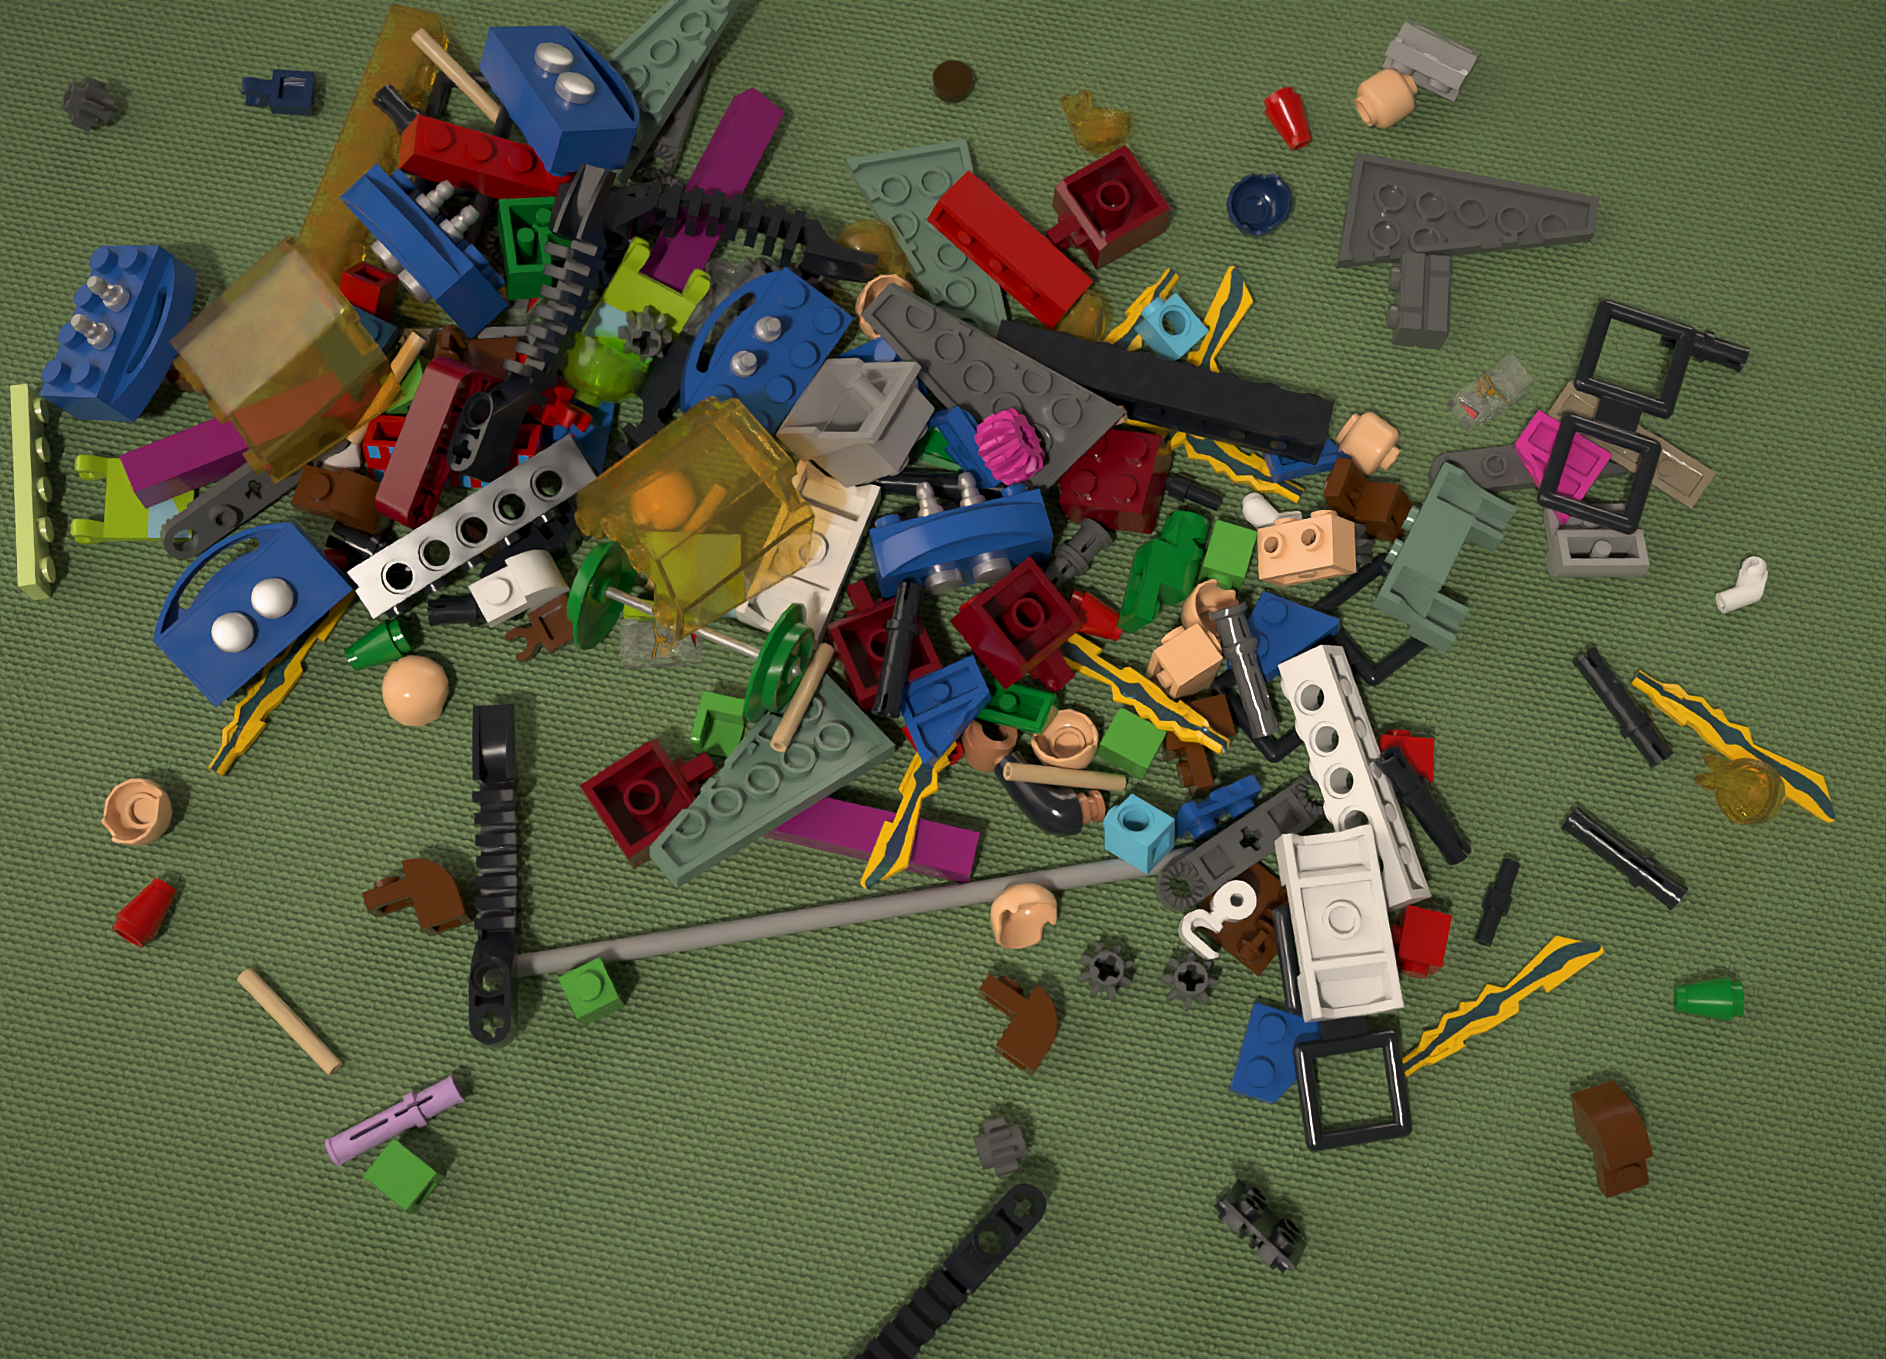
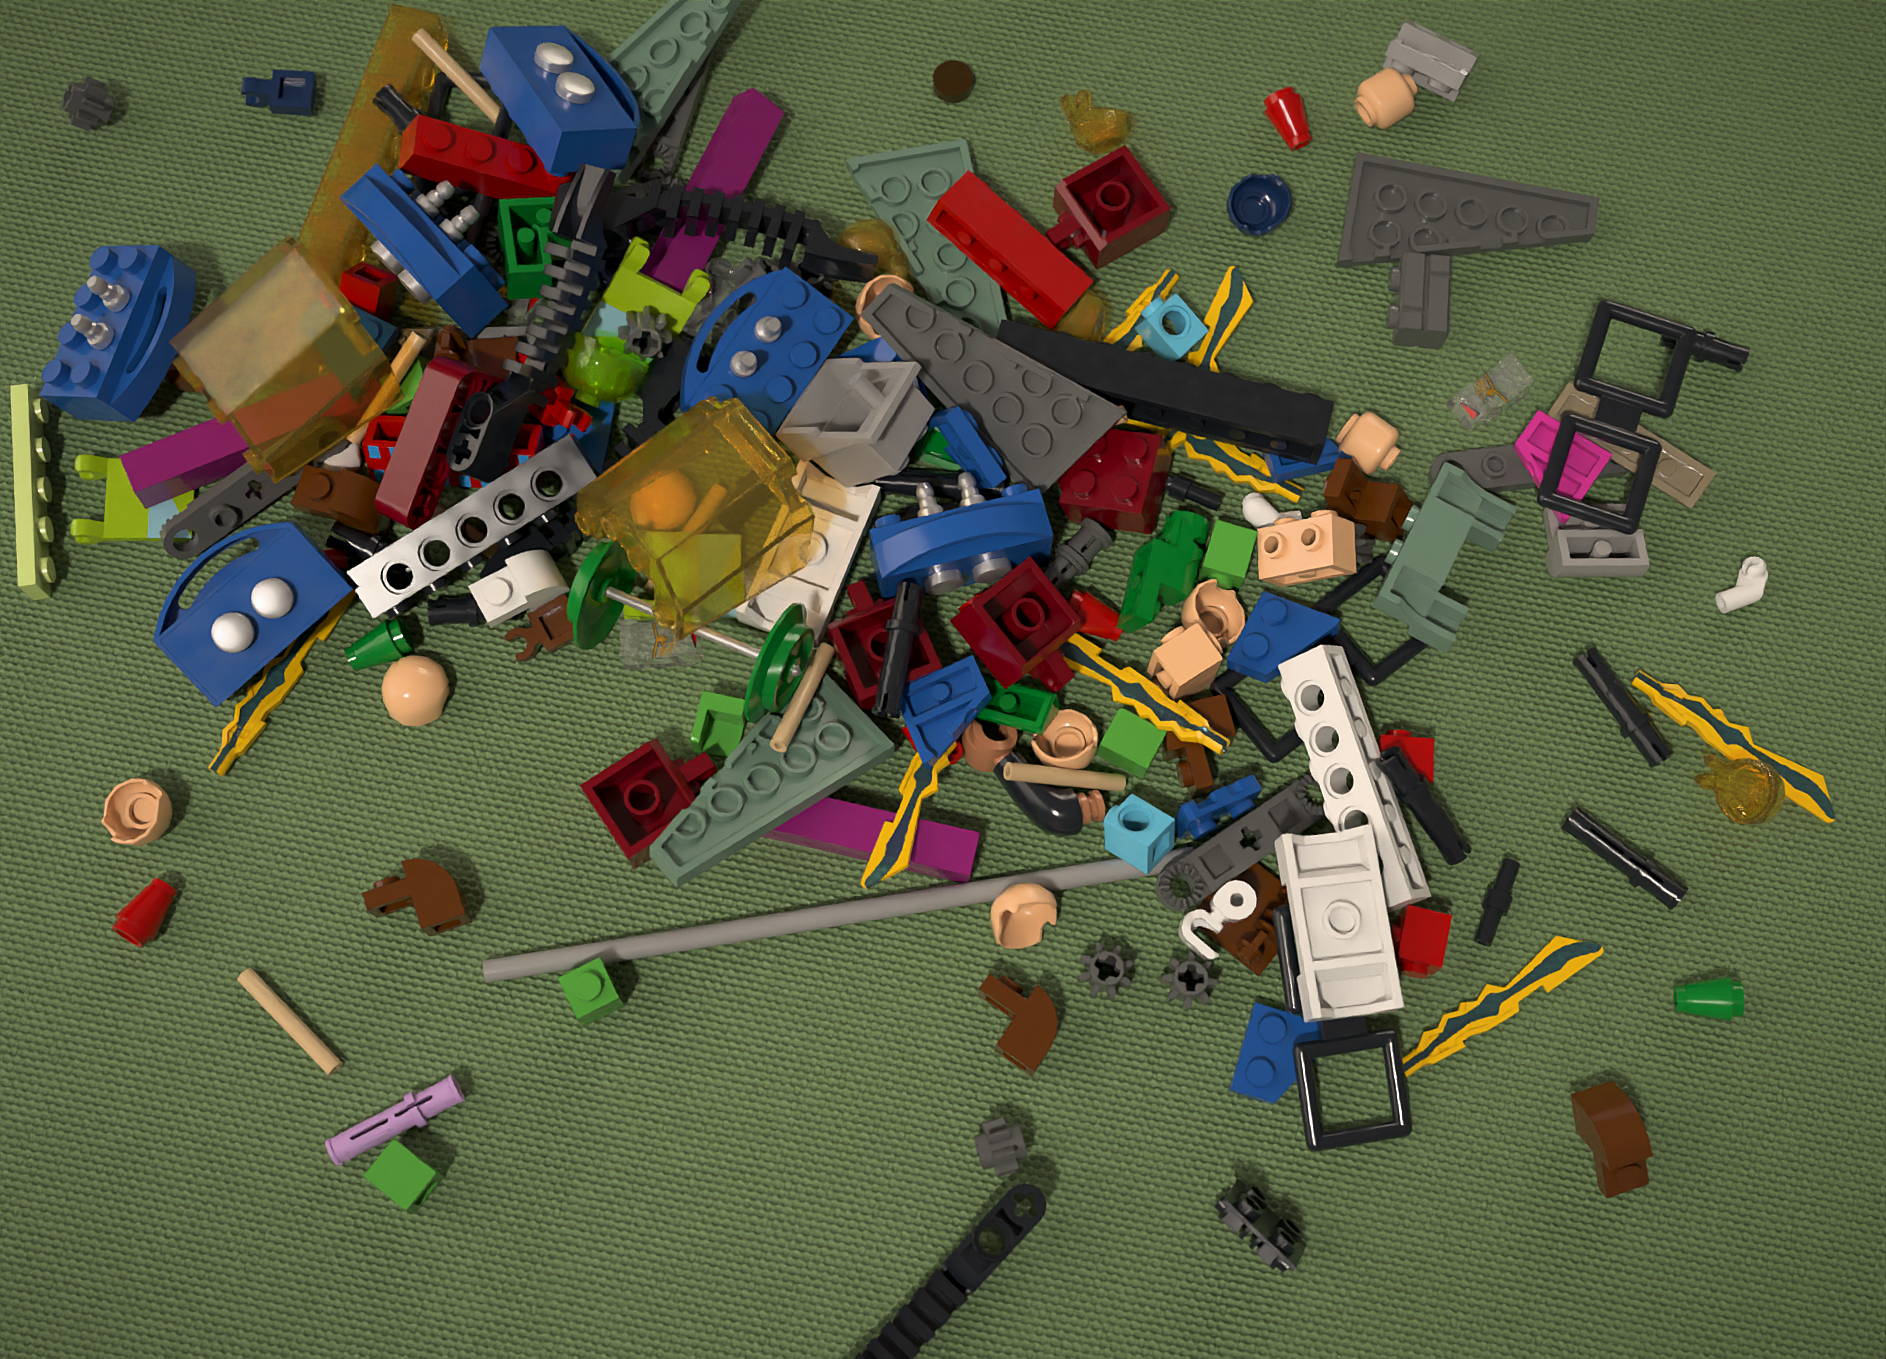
(498, 928): black piece -> none
(1009, 446): dark pink gear -> none
(1240, 649): dark grey pin -> none

